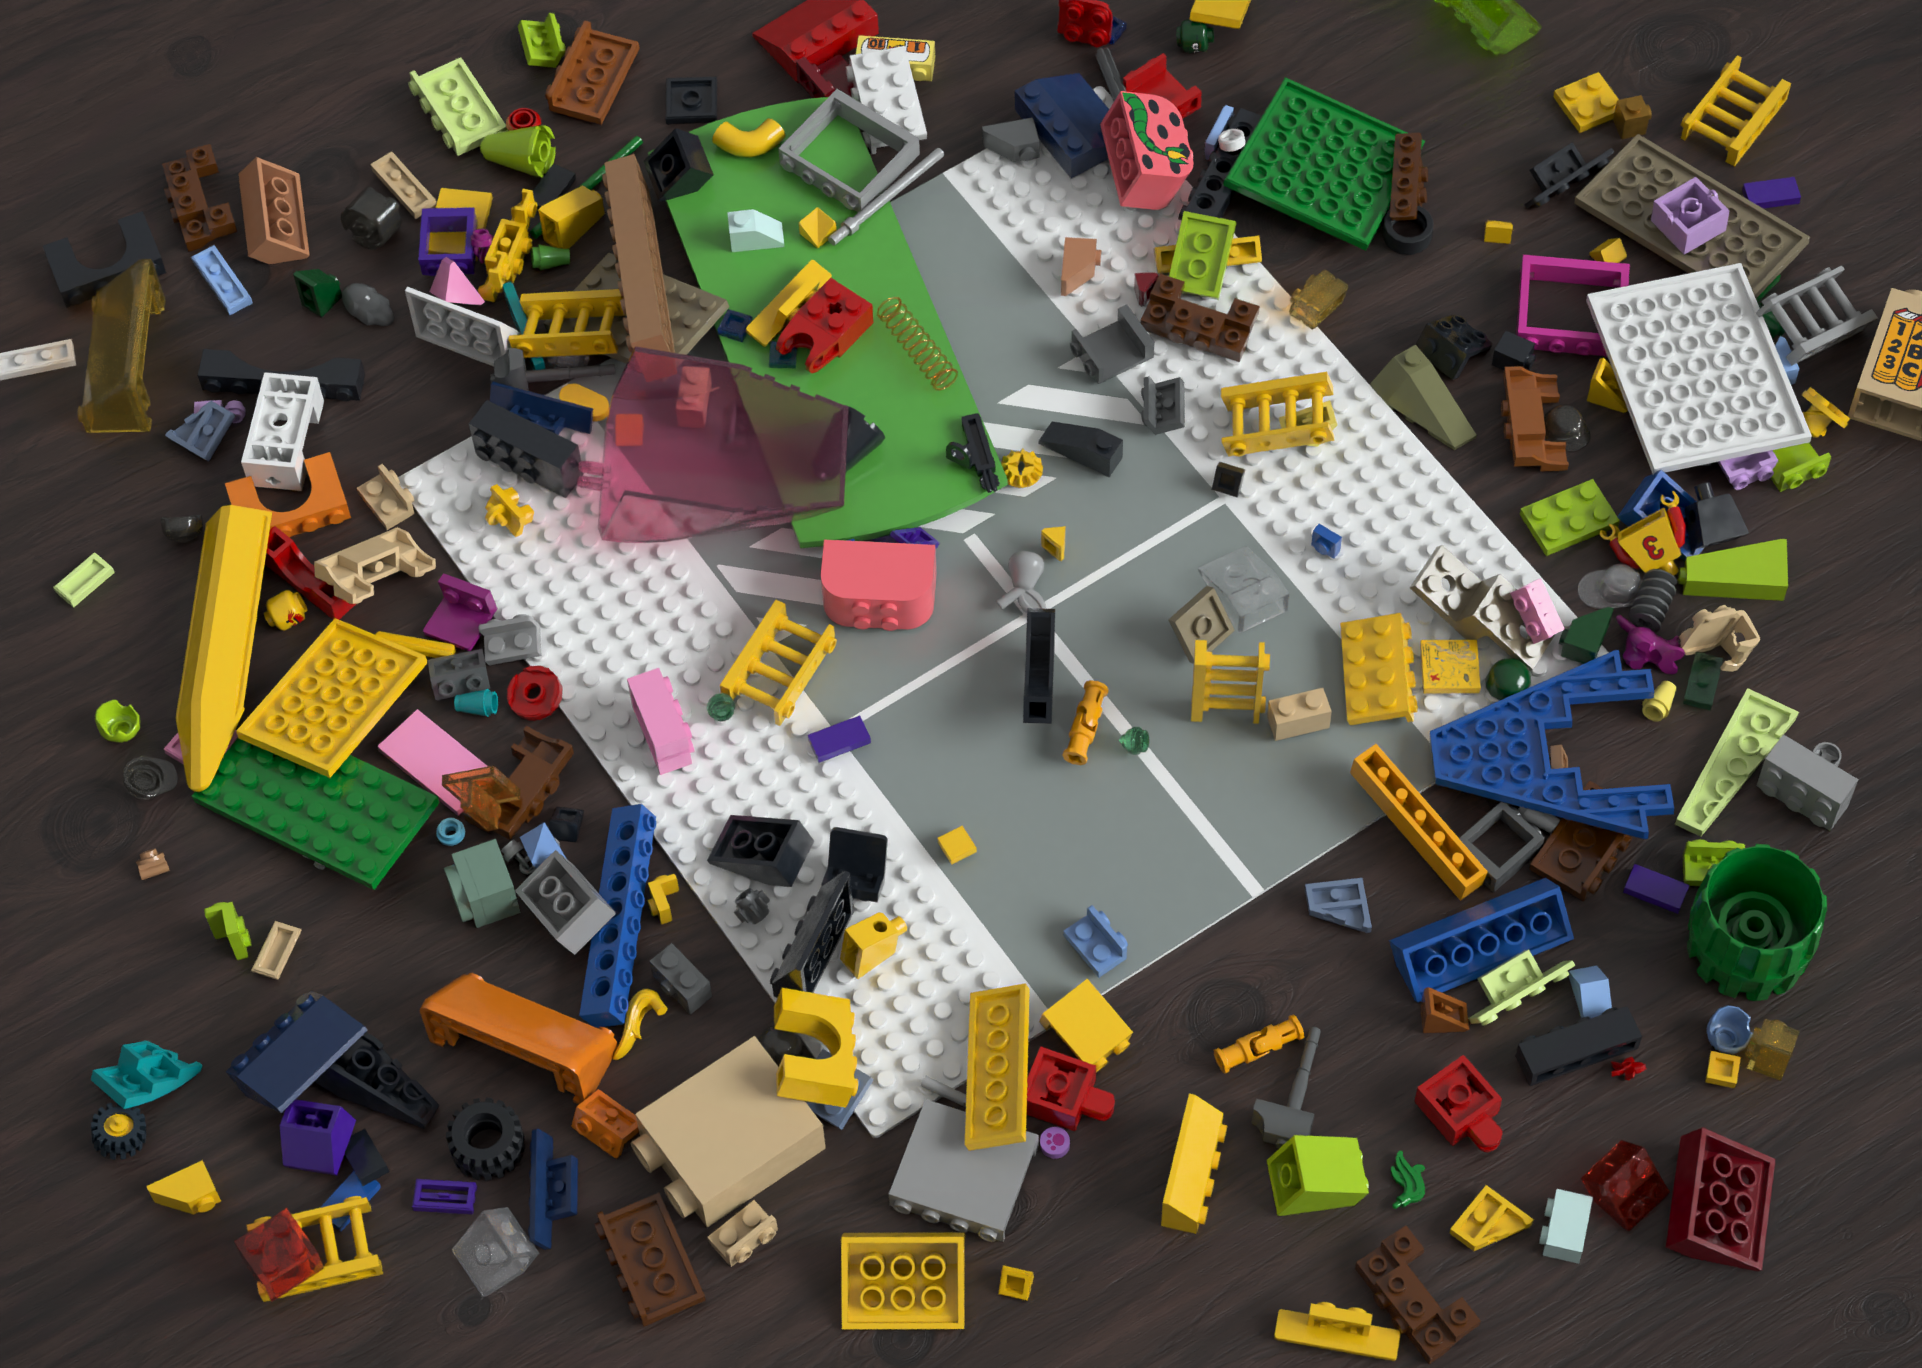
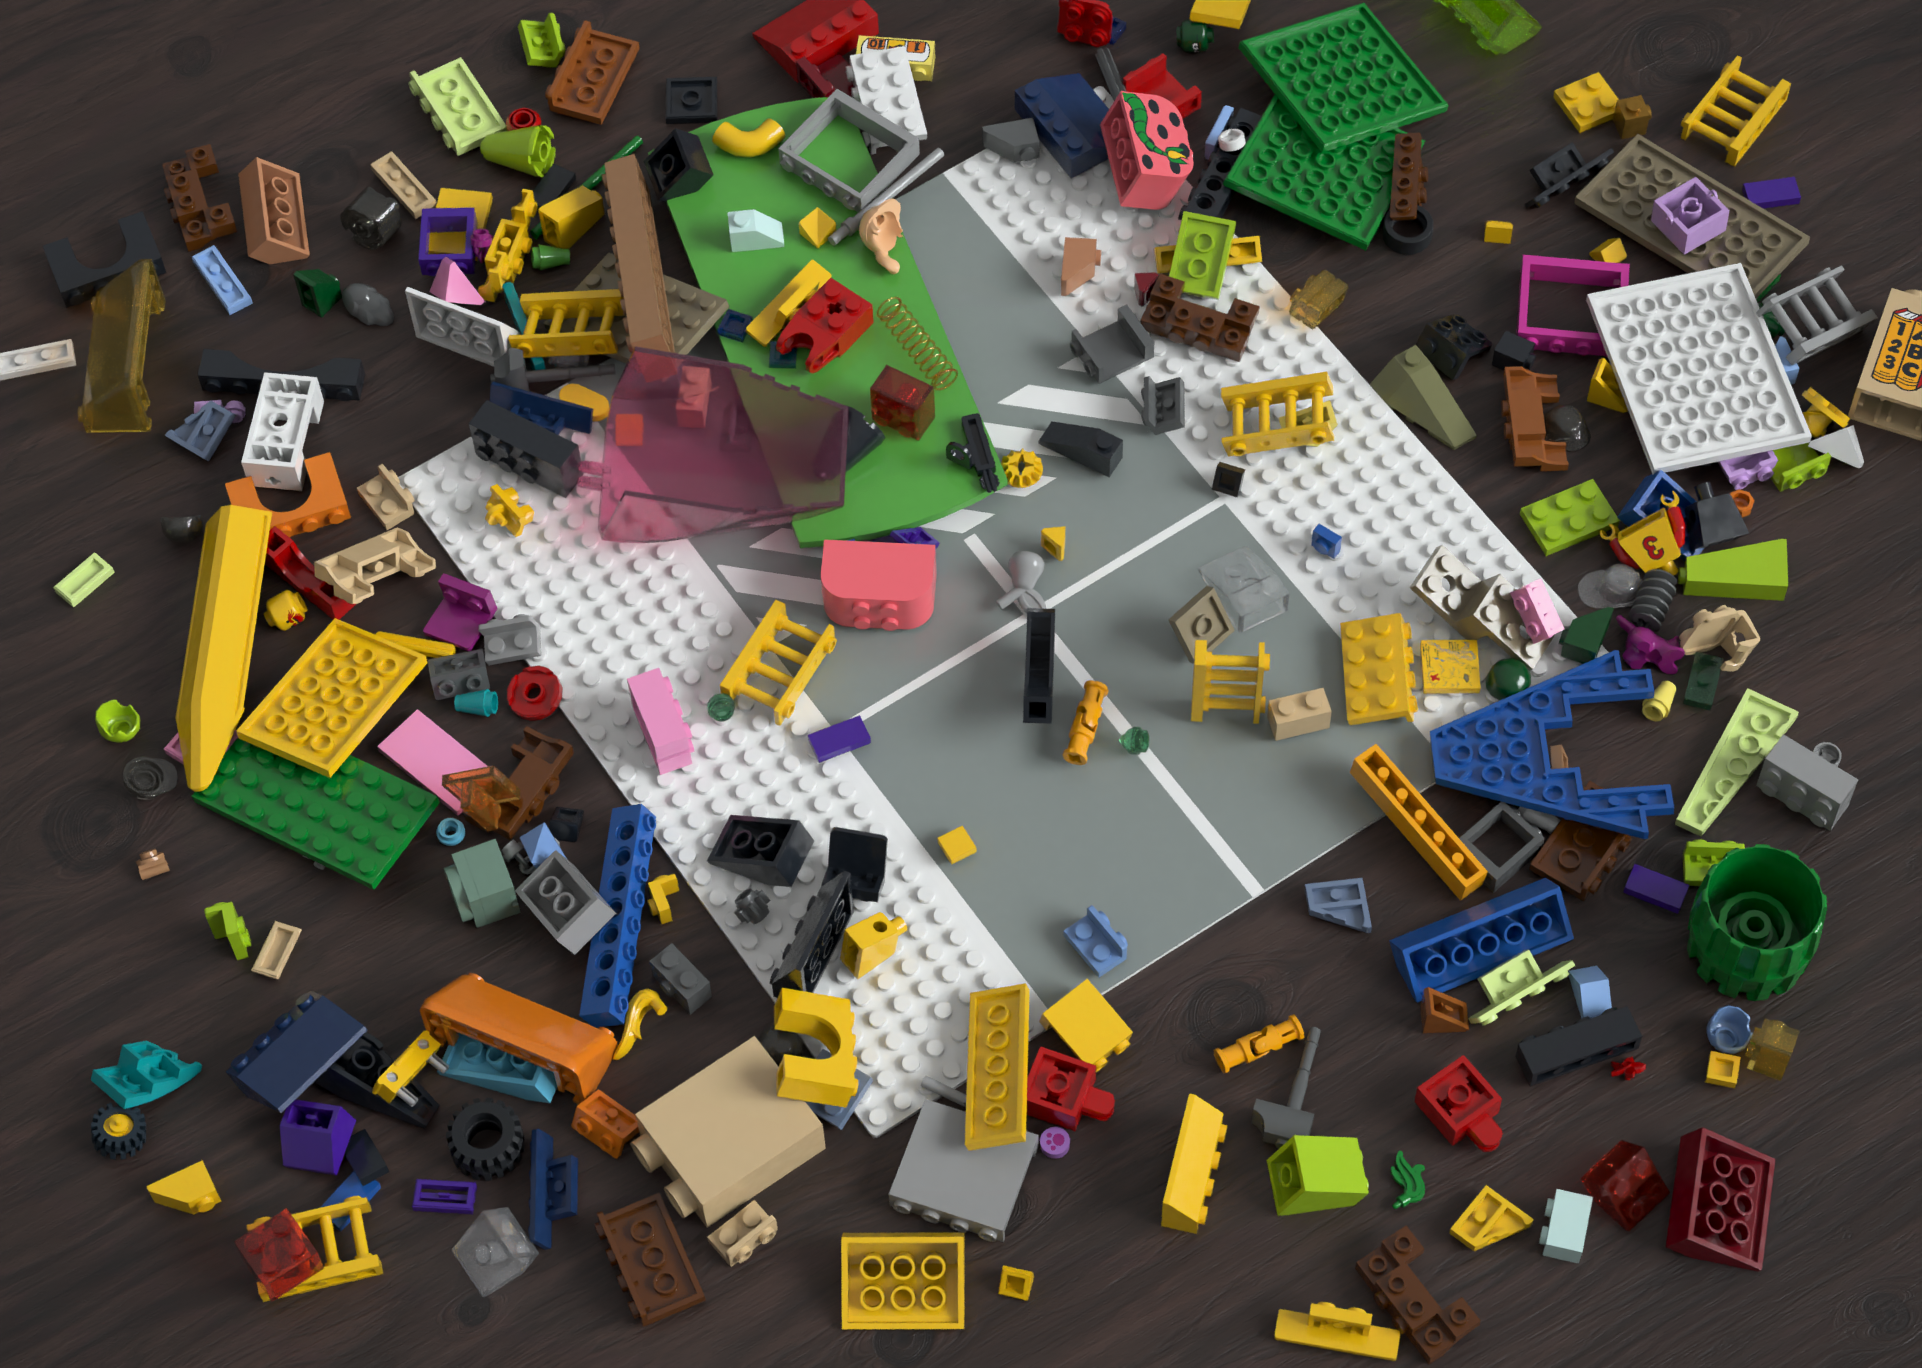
(407, 1066): none -> yellow piece
(497, 1070): none -> medium azure slope
(880, 231): none -> light nougat piece
(902, 403): none -> clear red brick
(1343, 77): none -> green tile
(1743, 501): none -> orange tile
(1841, 445): none -> white slope

